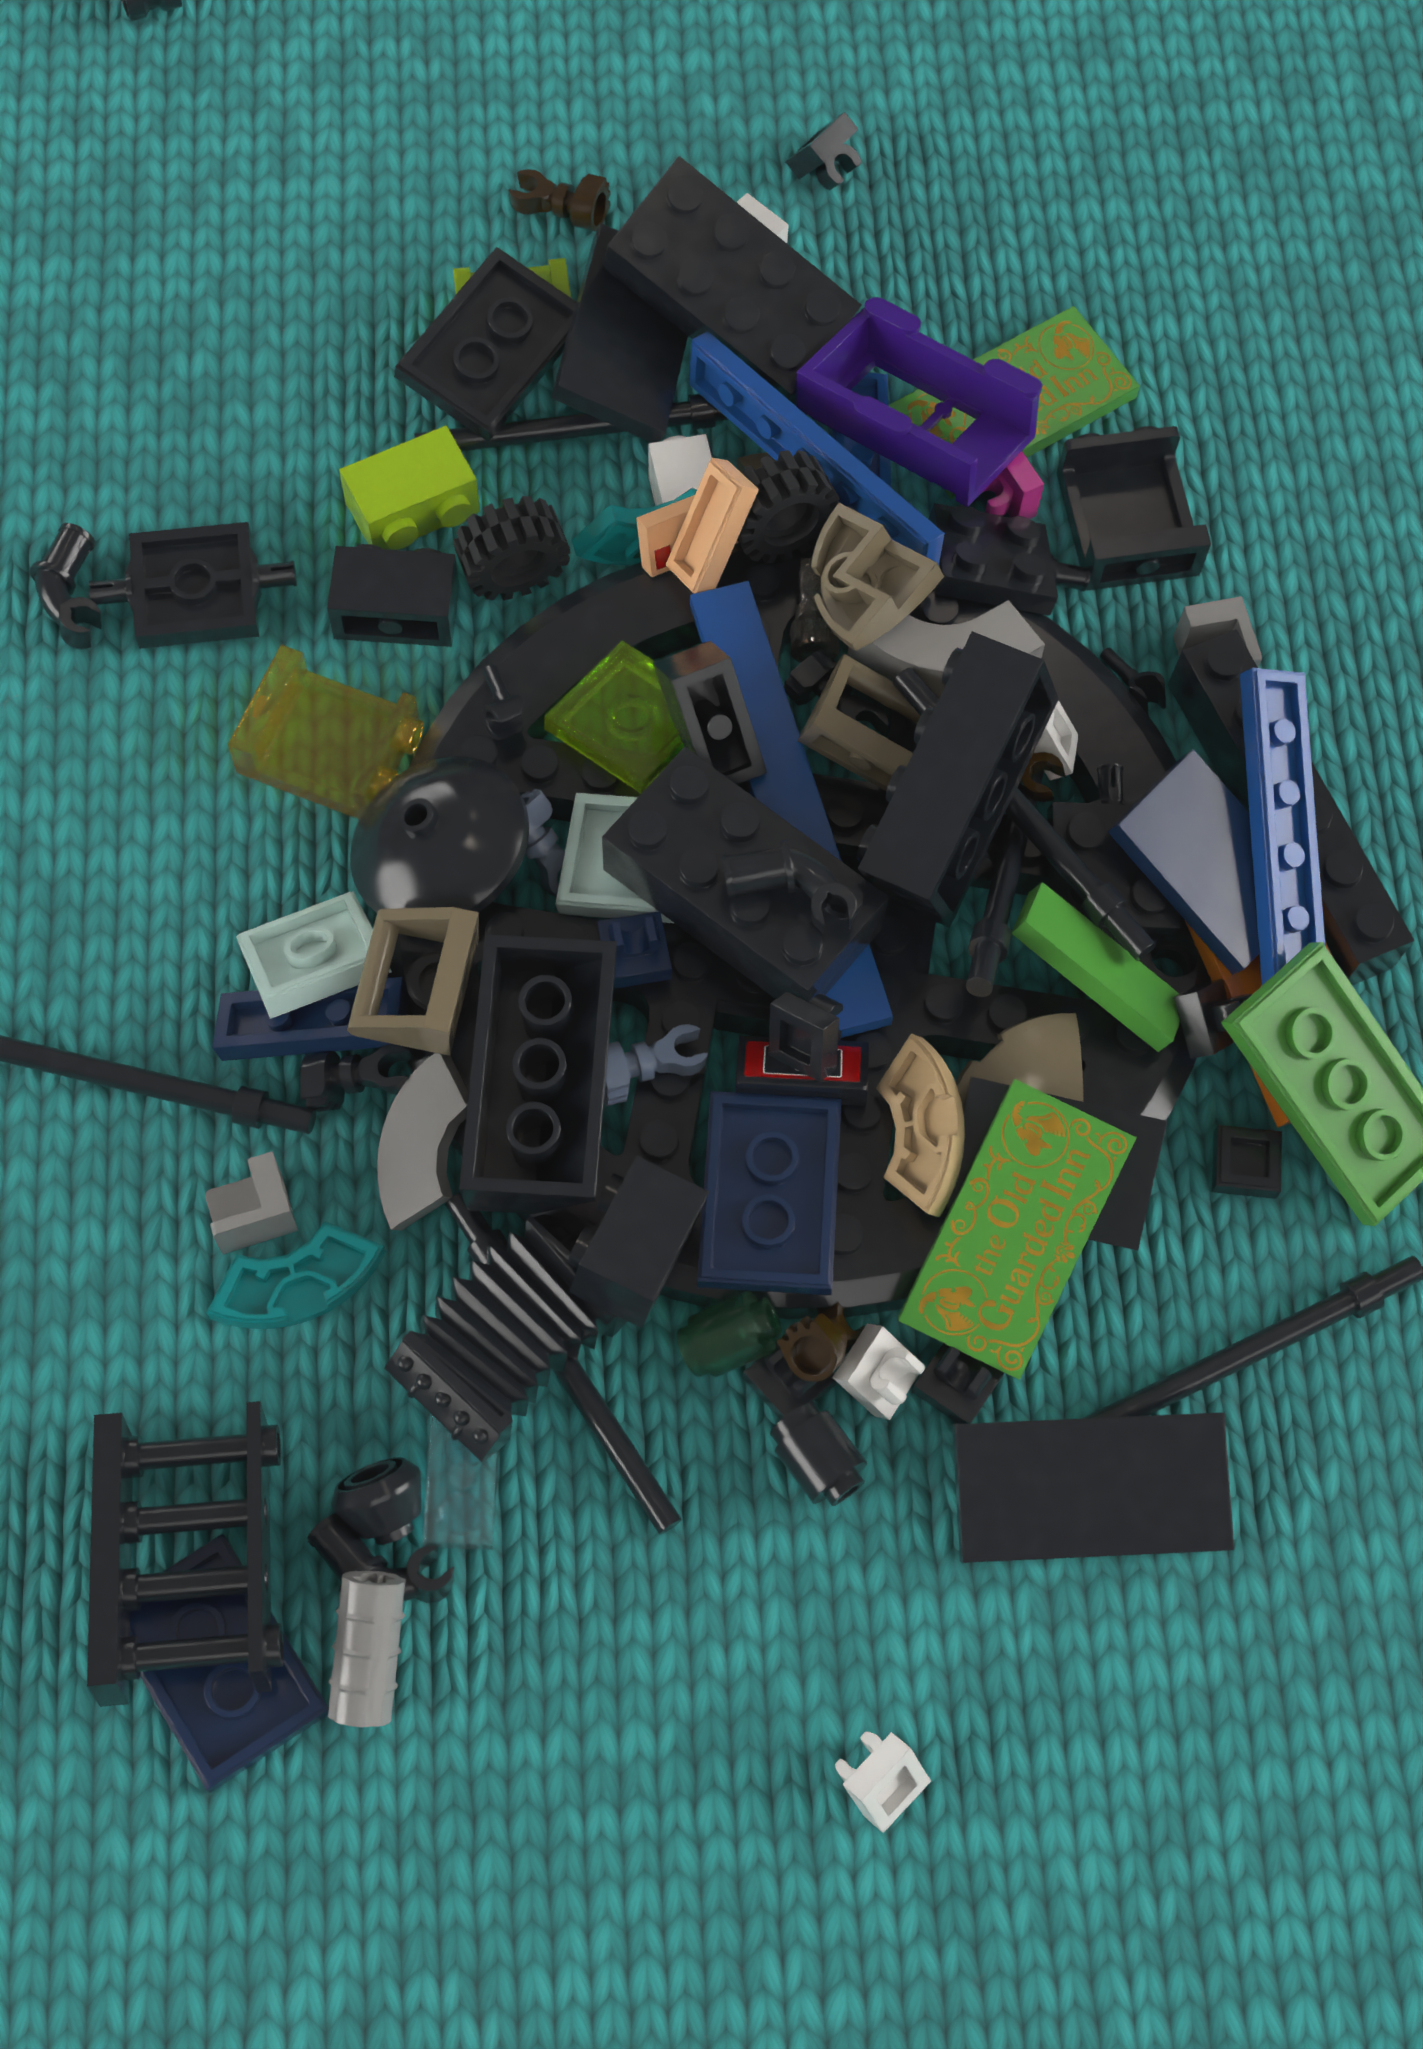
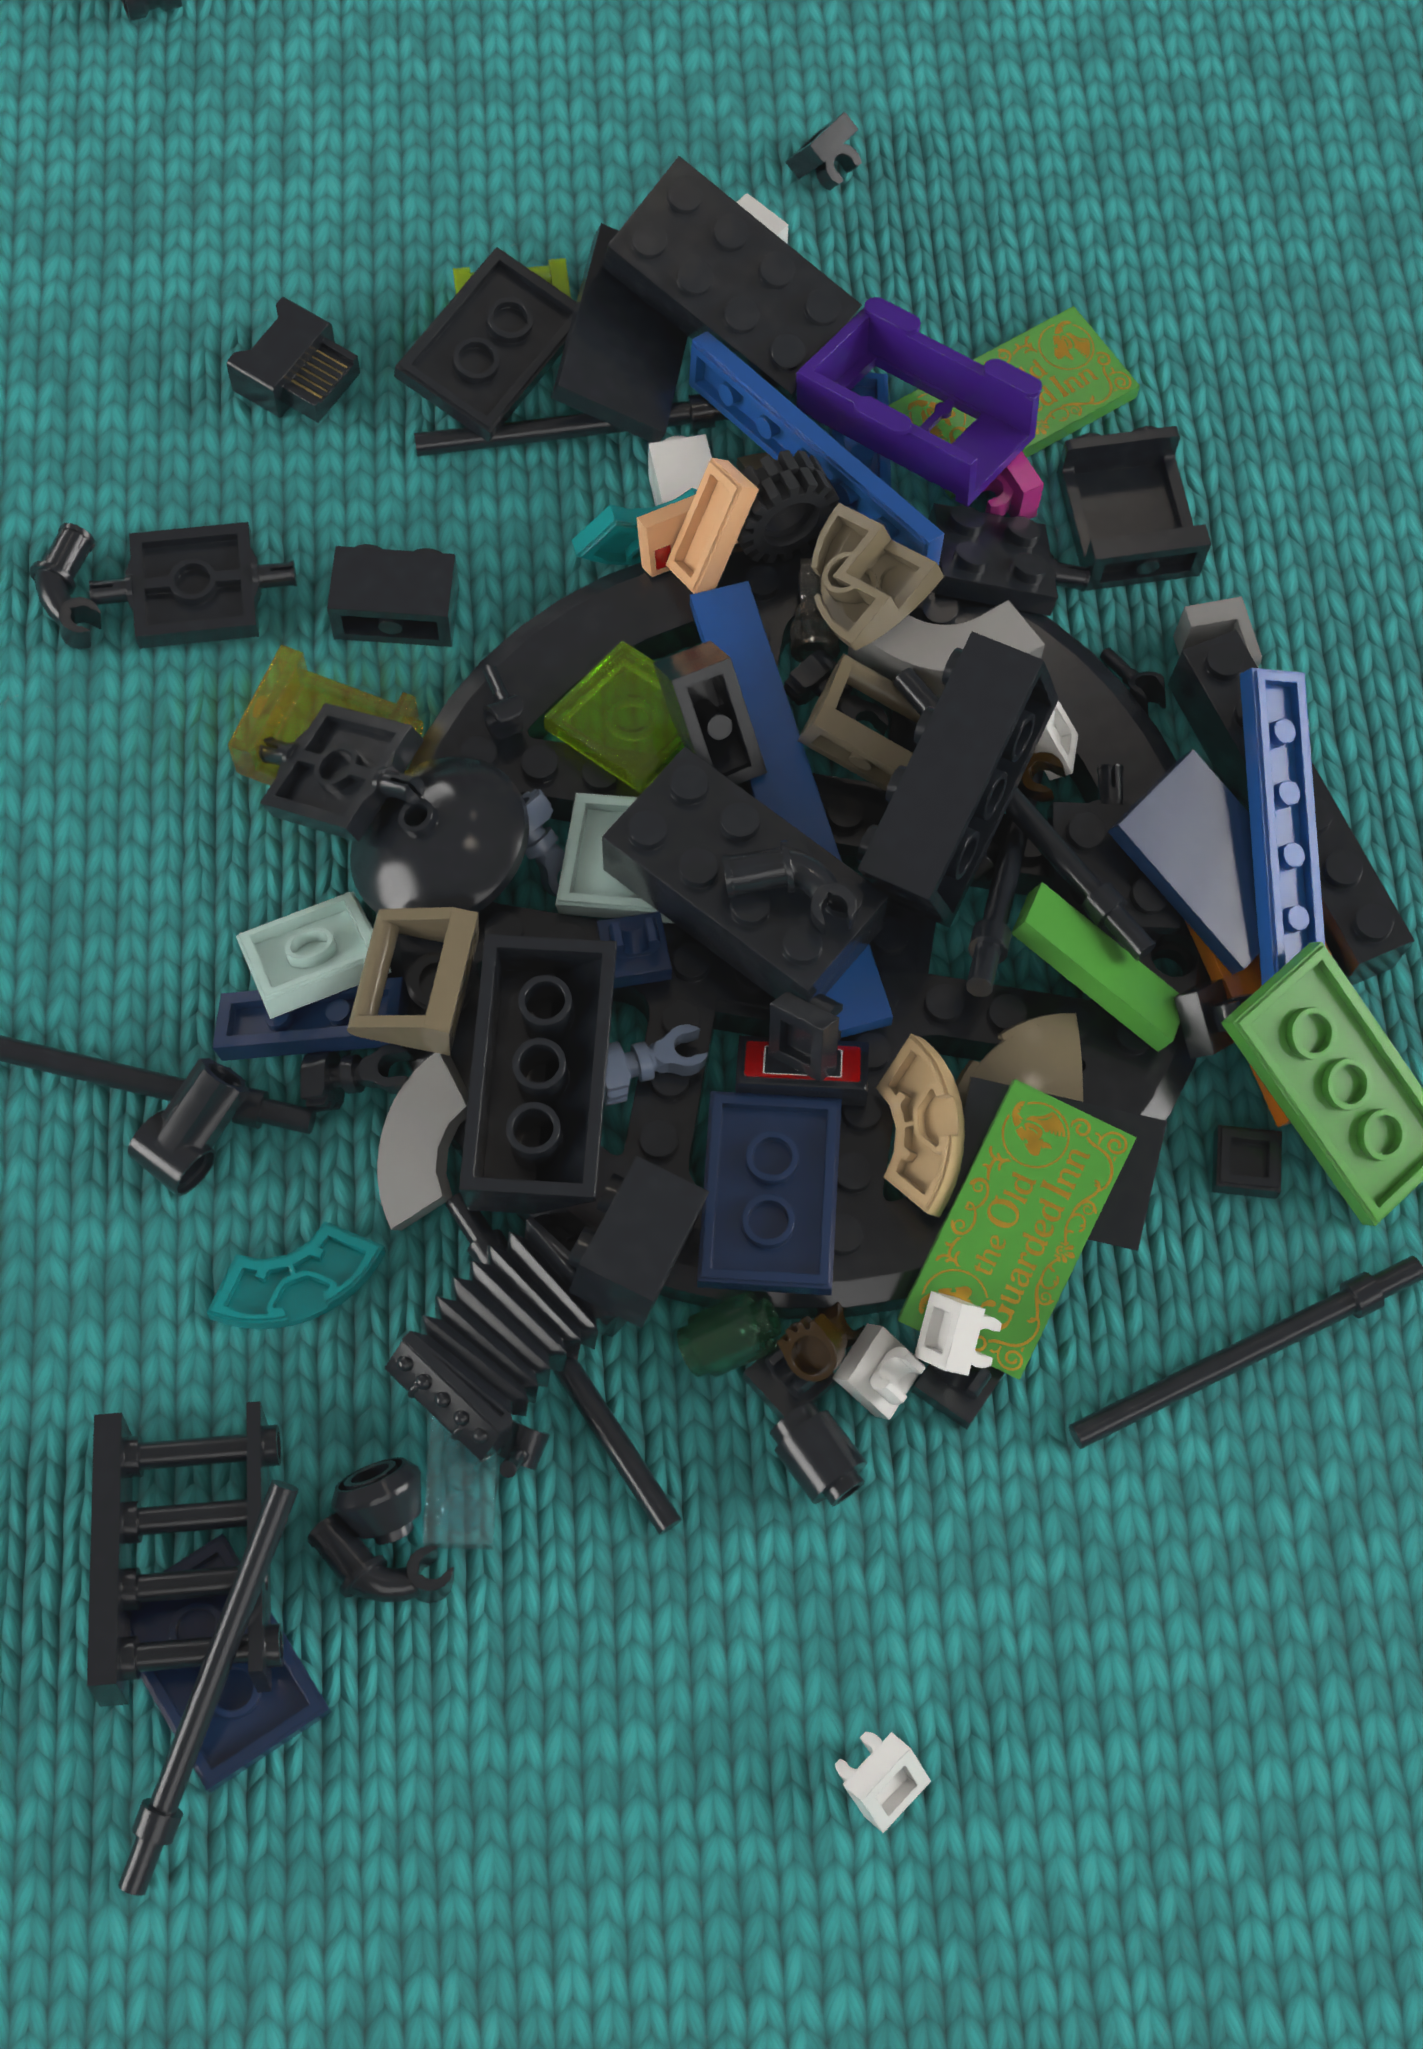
(159, 1815): none -> black bar
(180, 1139): none -> black piece
(252, 1207): light grey panel -> none
(294, 365): none -> black piece
(341, 771): none -> black plate
(366, 1648): light grey axle -> none
(410, 490): lime brick -> none
(512, 548): black tyre -> none
(522, 1449): none -> black hand
(586, 204): dark brown piece -> none
(952, 1332): none -> white tile
(1092, 1487): black tile -> none

